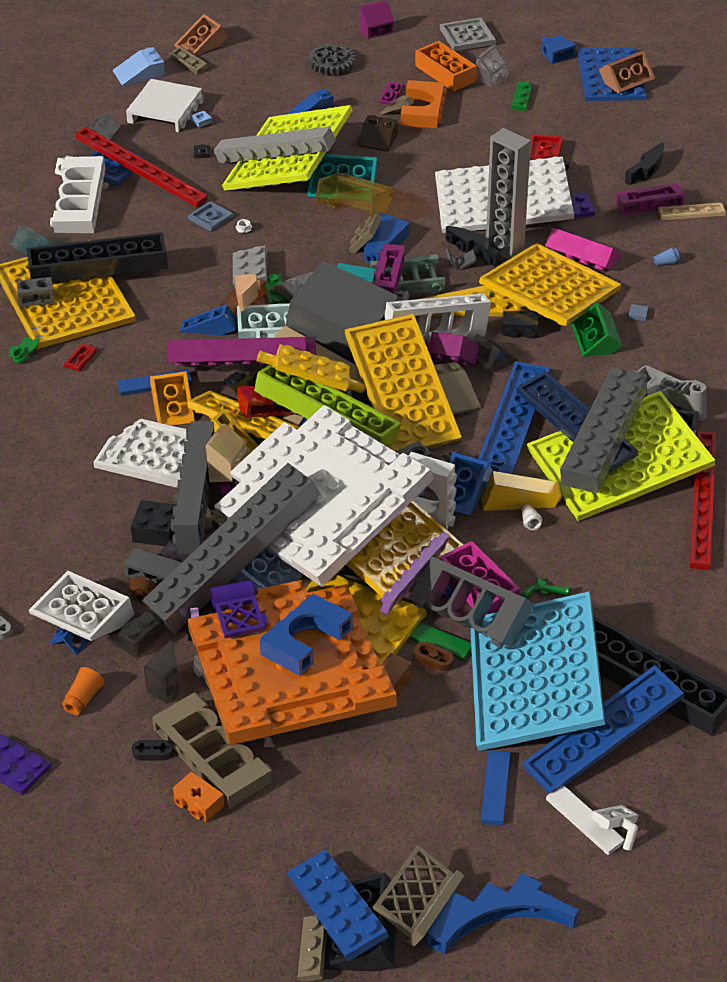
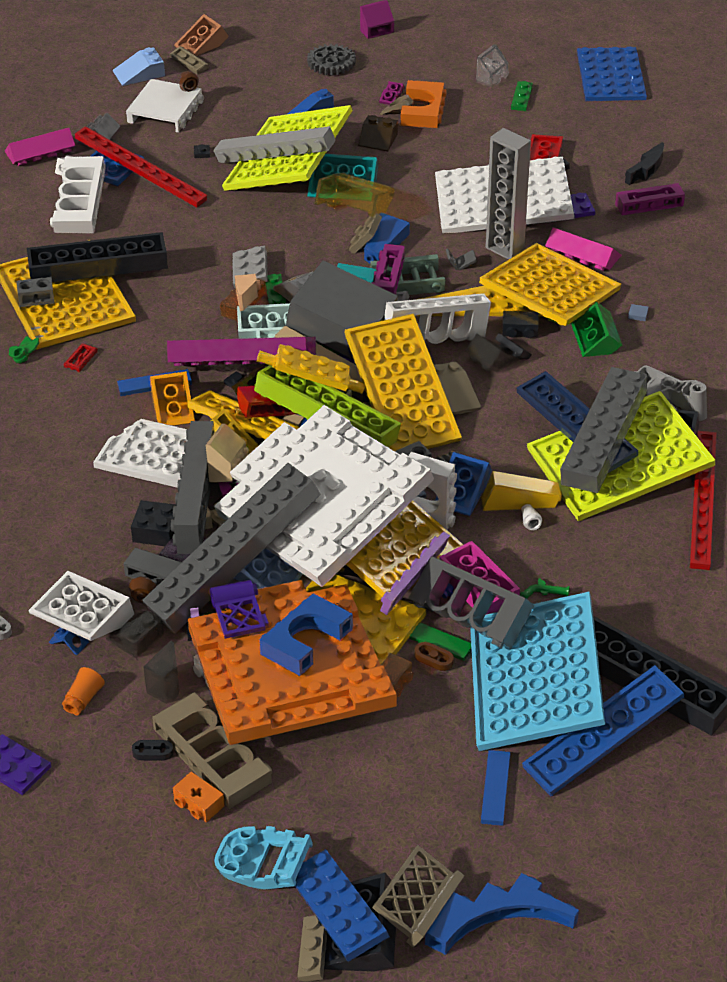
(27, 238): clear light blue slope -> none
(40, 146): none -> dark pink slope
(188, 81): none -> reddish brown cone
(201, 119): light blue plate -> none
(210, 216): sand blue tile -> none
(213, 322): blue slope -> none
(243, 226): white plate -> none
(246, 848): none -> medium azure slope
(446, 66): orange brick -> none
(453, 348): magenta brick -> none
(467, 34): light grey plate -> none
(468, 240): black slope -> none
(507, 344): none -> black plate
(510, 422): blue plate -> none
(558, 48): blue torso -> none
(581, 817): white tile -> none
(616, 817): white plate -> none
(627, 72): nougat slope -> none
(667, 257): medium blue cone -> none
(691, 211): tan tile -> none

